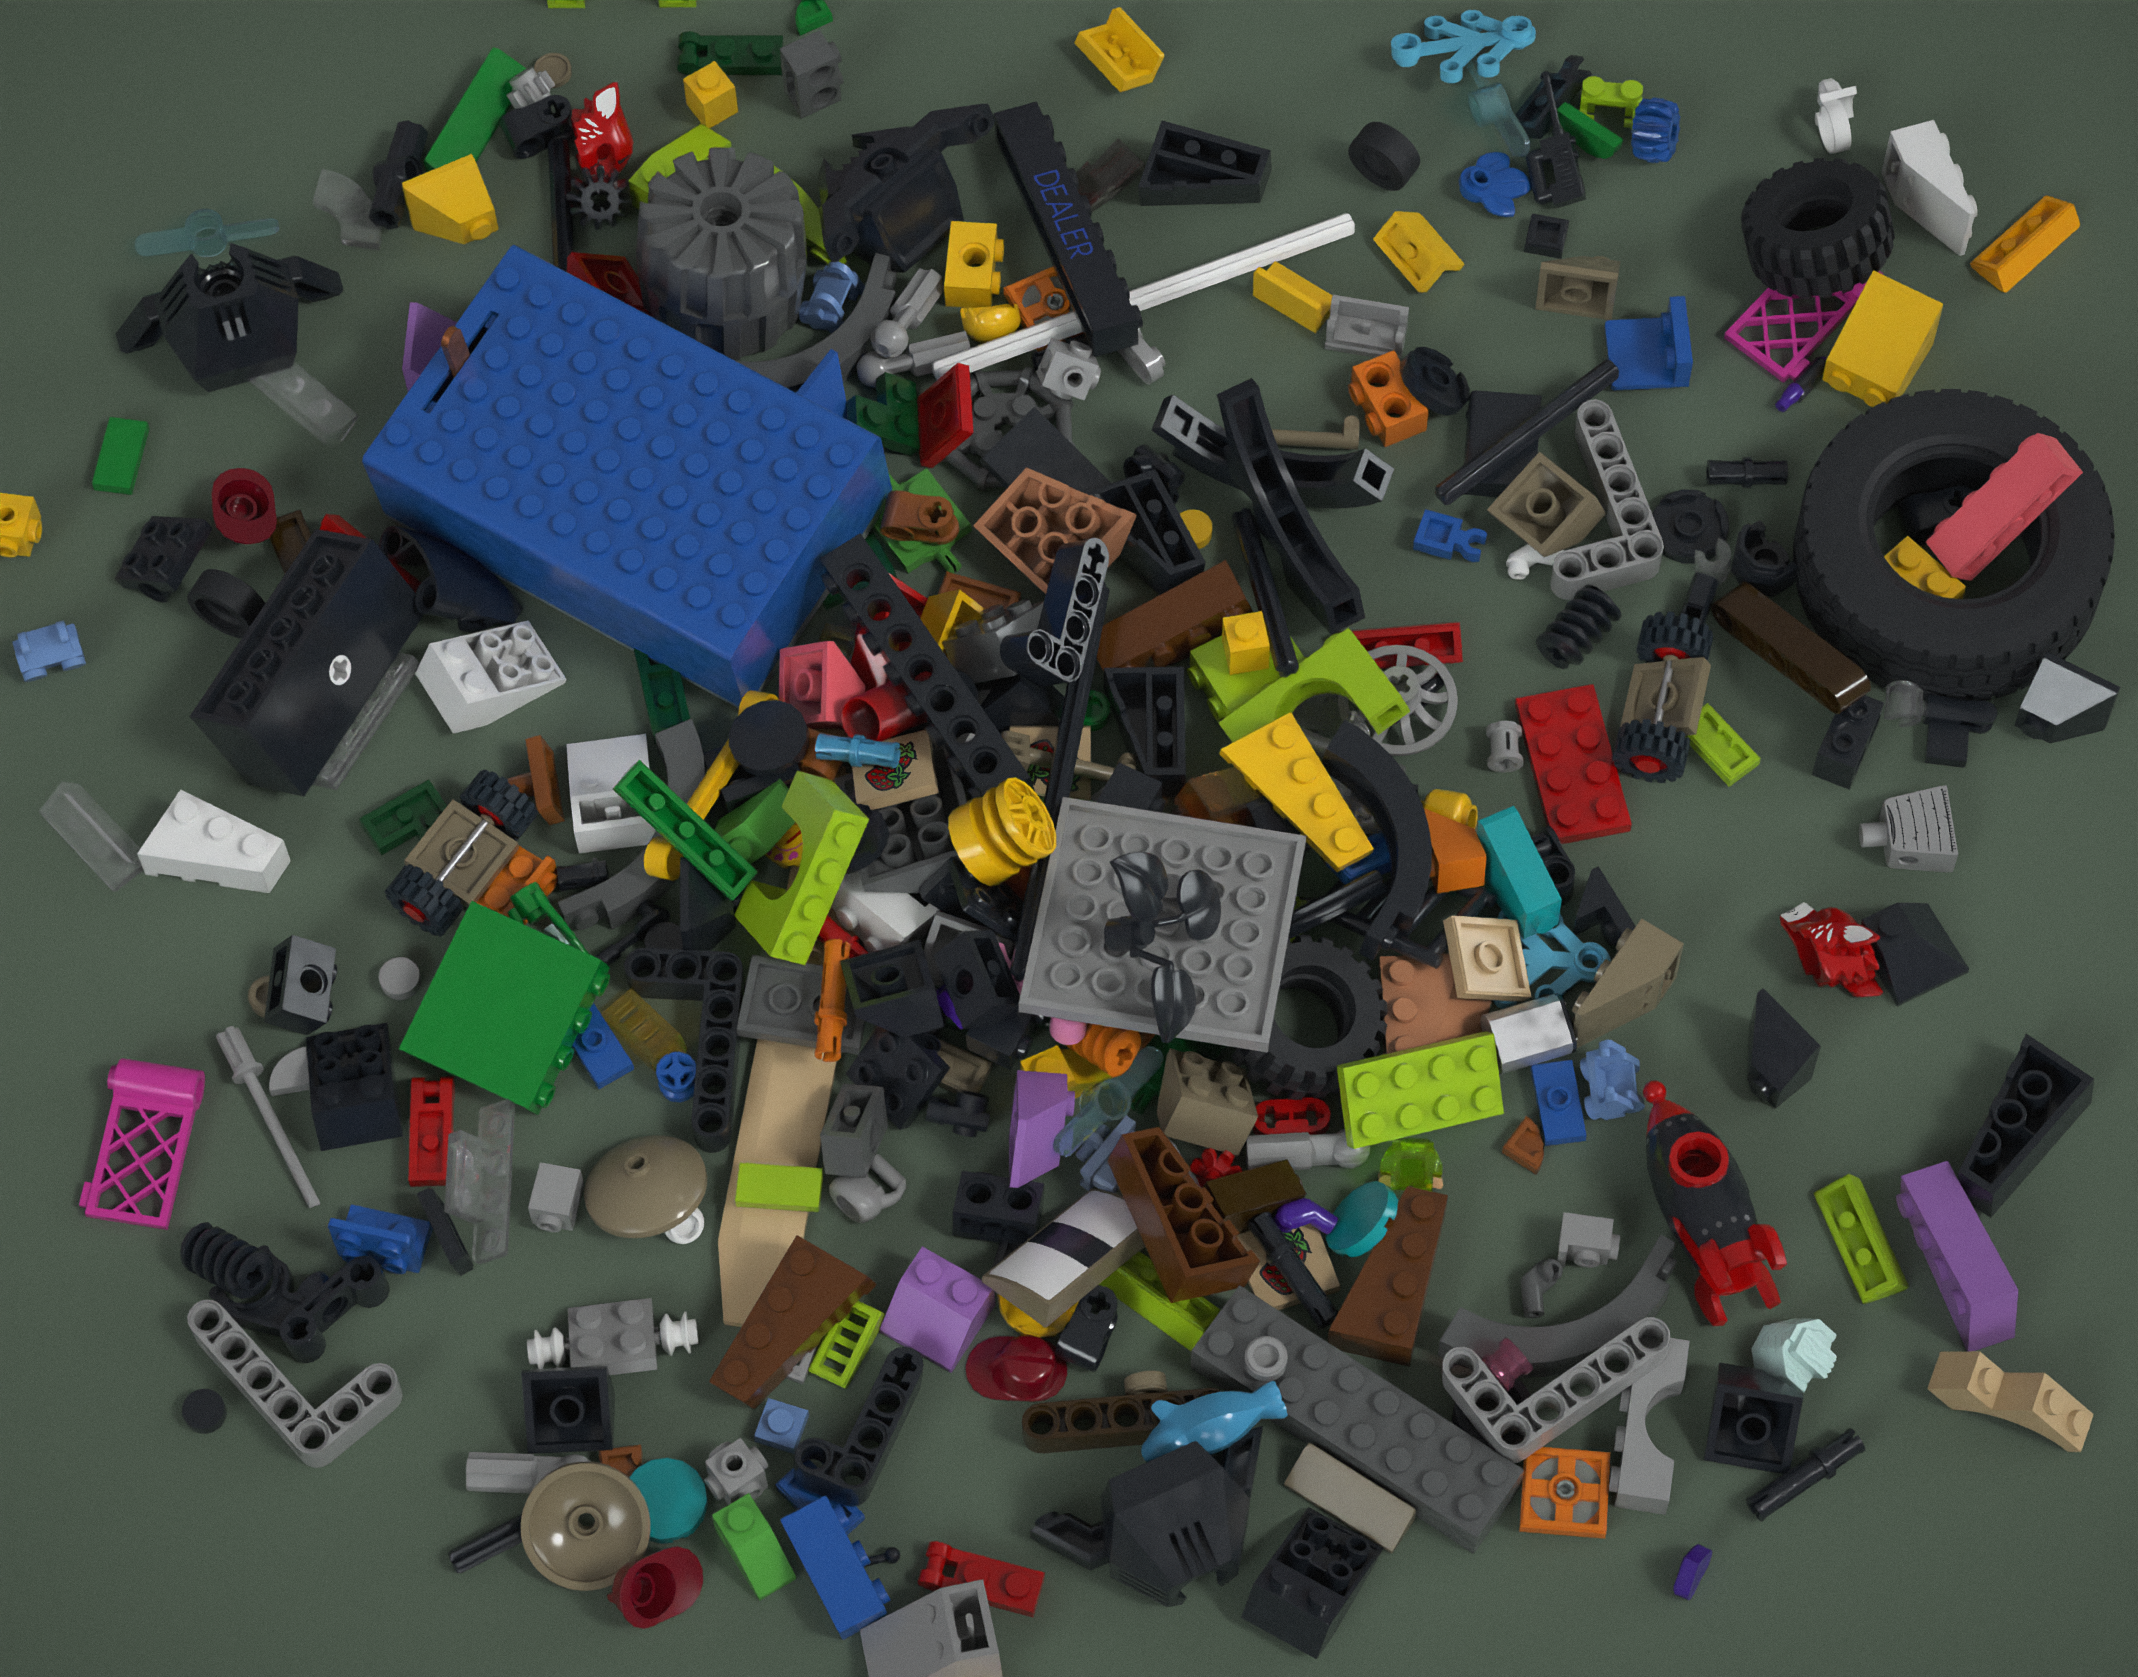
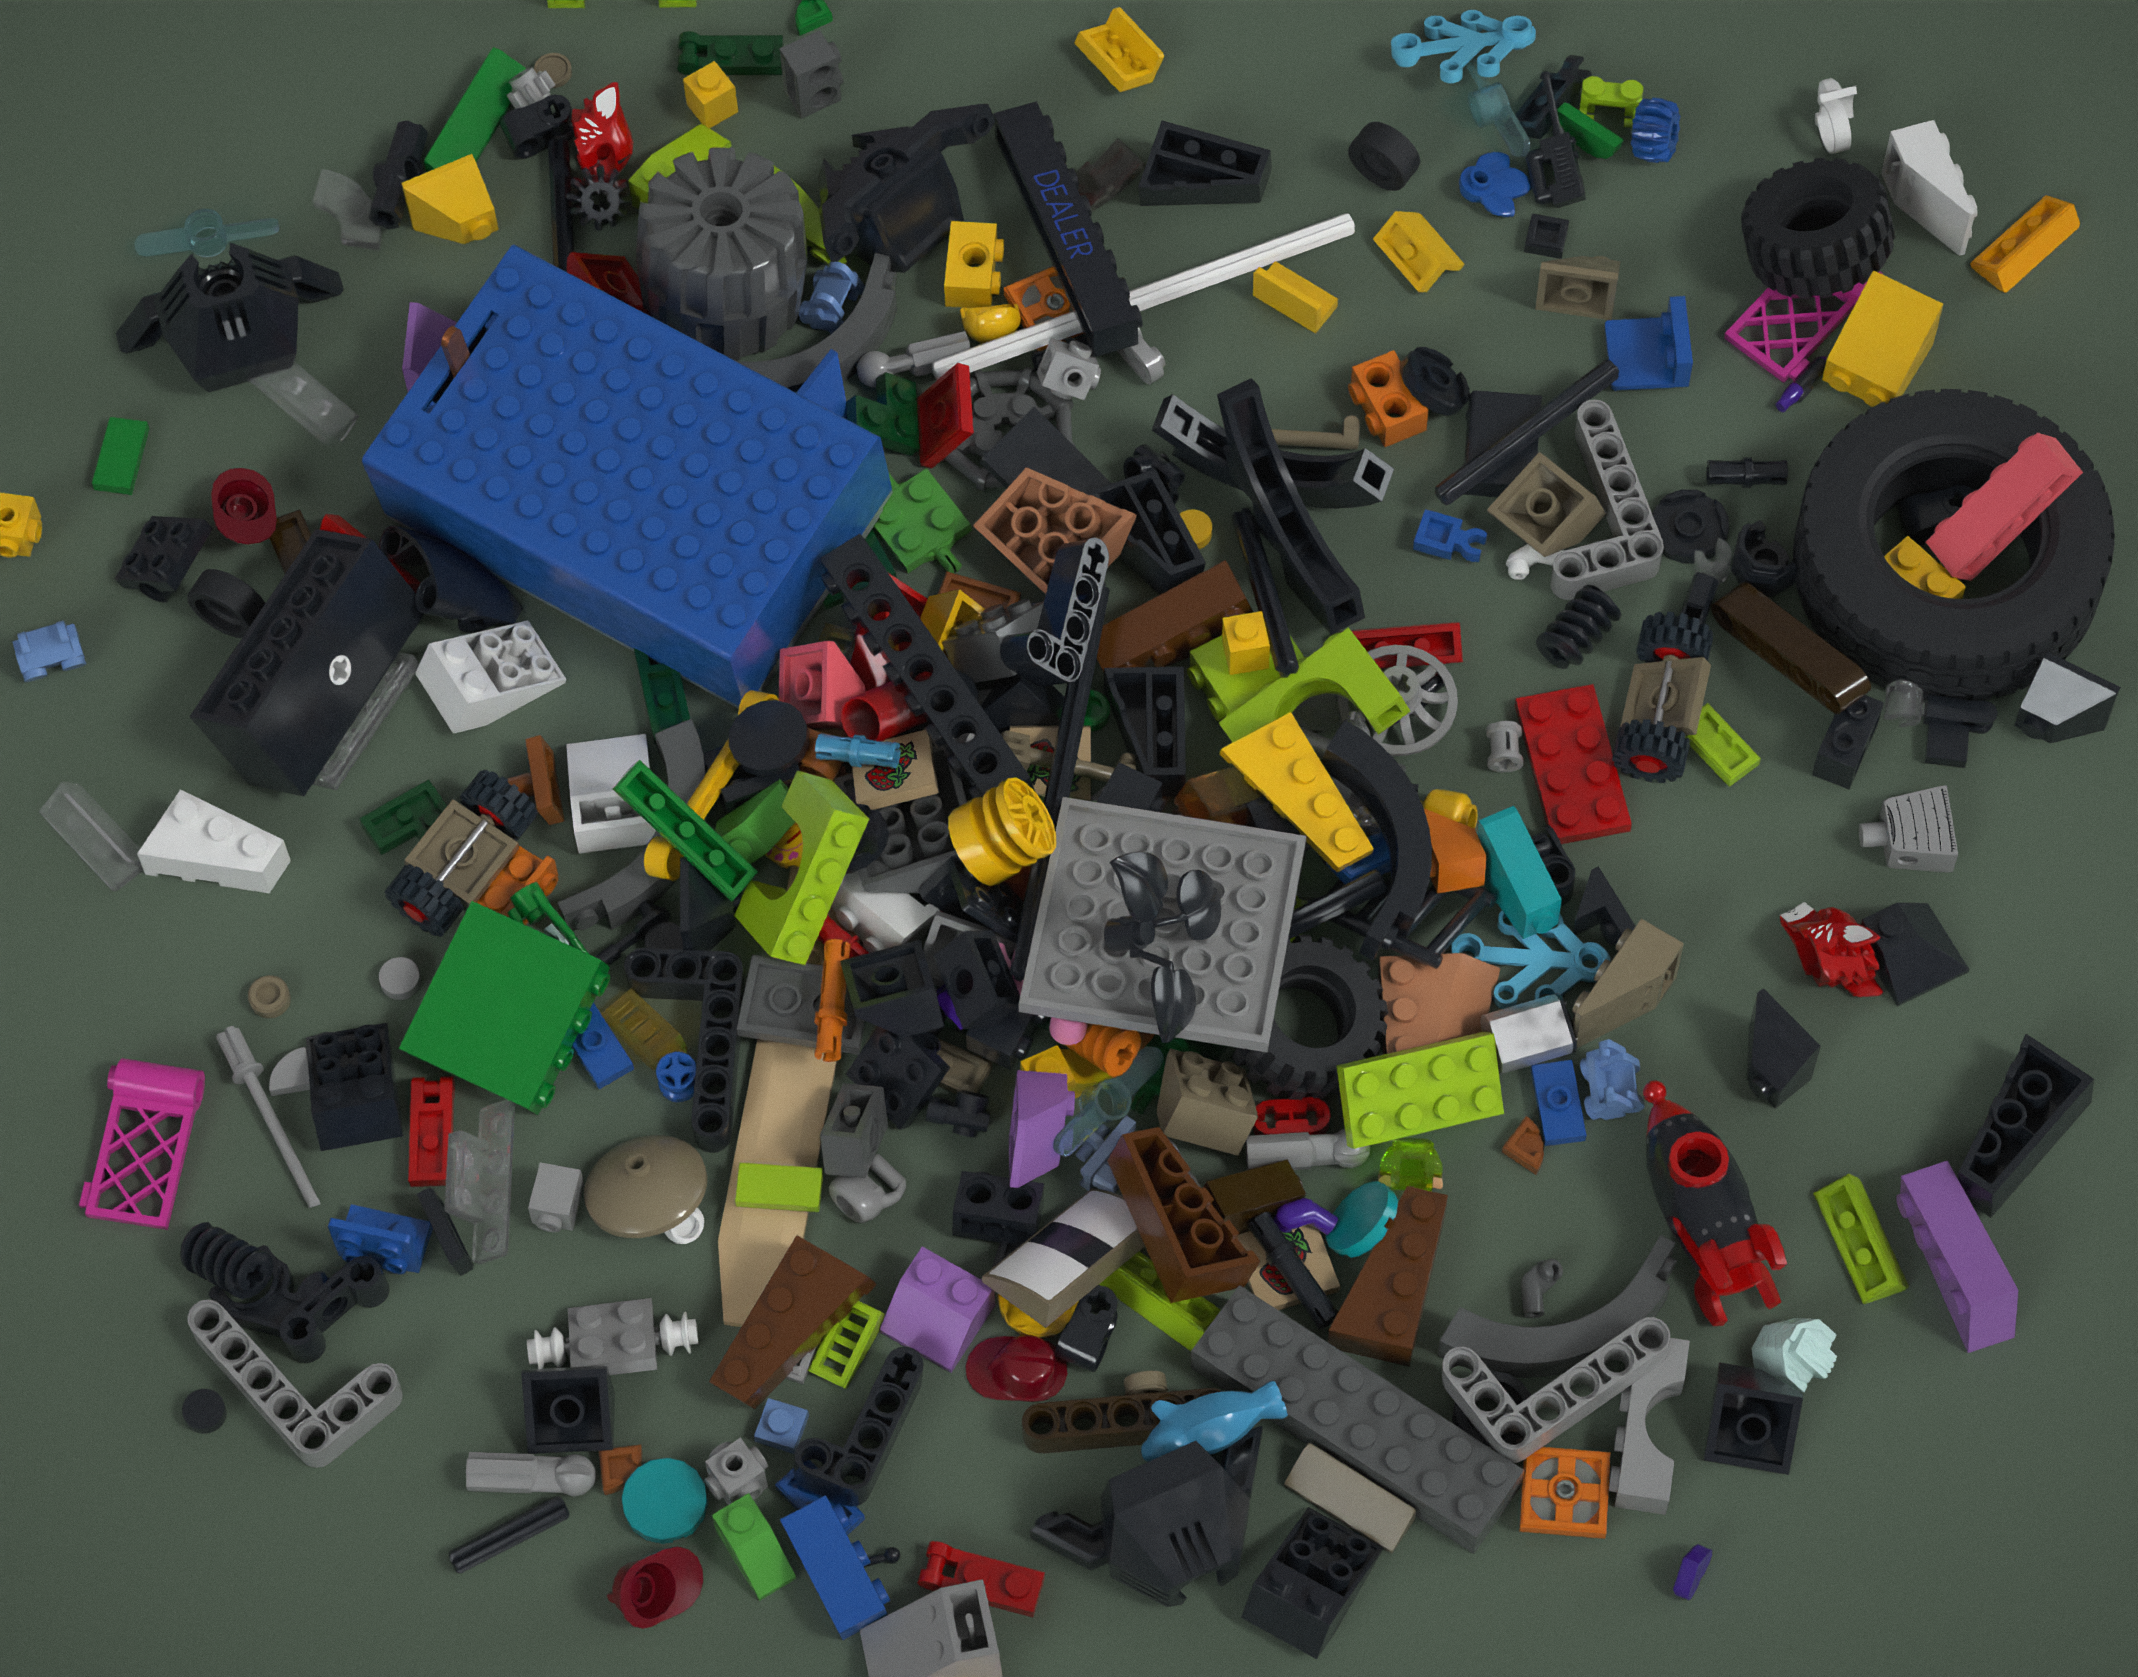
(287, 1001): black brick -> none
(580, 1554): dark tan dish -> none
(582, 875): black pin -> none
(908, 312): light grey piece -> none
(918, 518): dark orange piece -> none
(1212, 1167): red plant -> none
(1266, 1358): light grey tile -> none
(1366, 327): light grey hinge -> none
(1487, 958): tan tile -> none
(1507, 1364): clear pink wheel -> none
(1587, 1240): light grey brick -> none
(1819, 1465): black pin -> none
(2029, 1399): tan arch -> none

